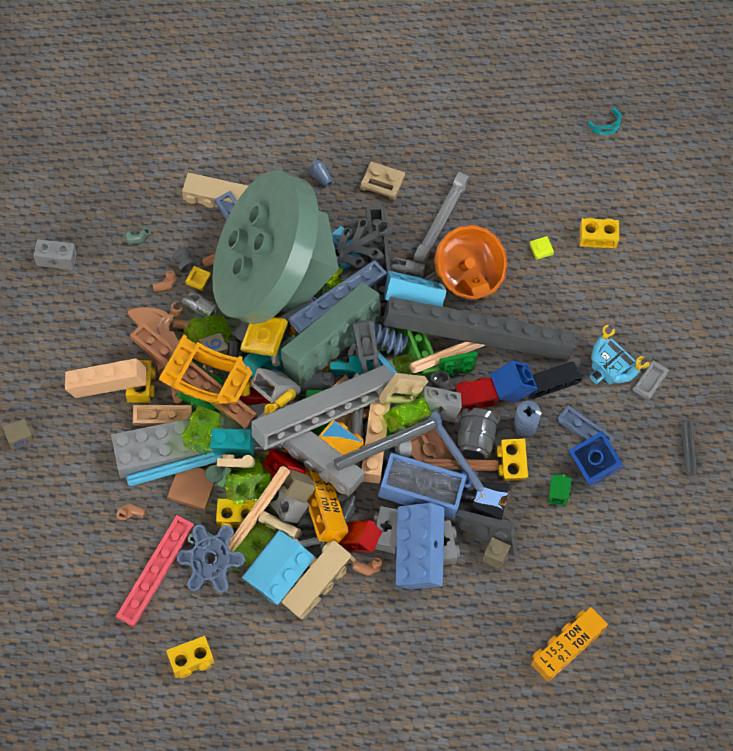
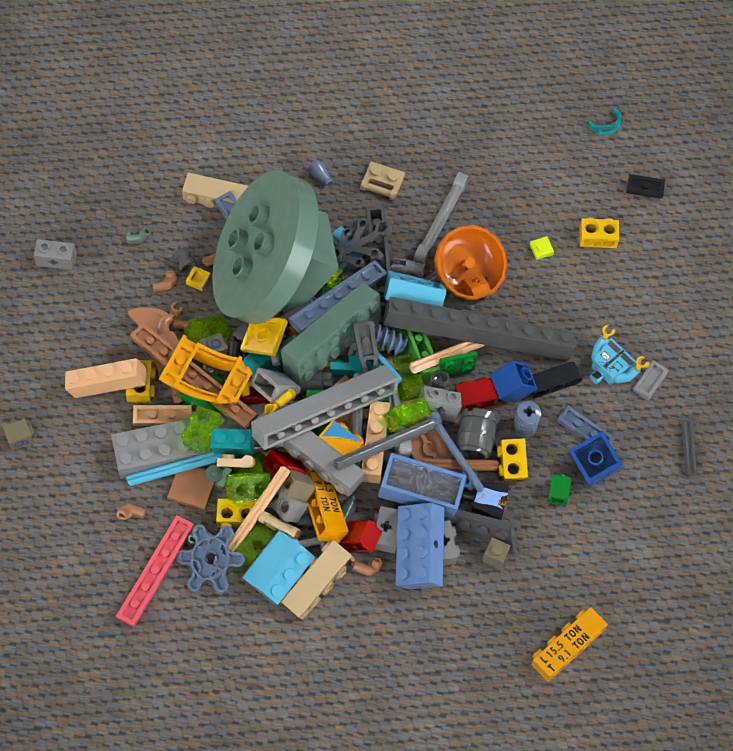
(188, 651): yellow brick -> none
(200, 304): light grey hinge -> none
(403, 384): tan plate -> none
(645, 186): none -> black plate

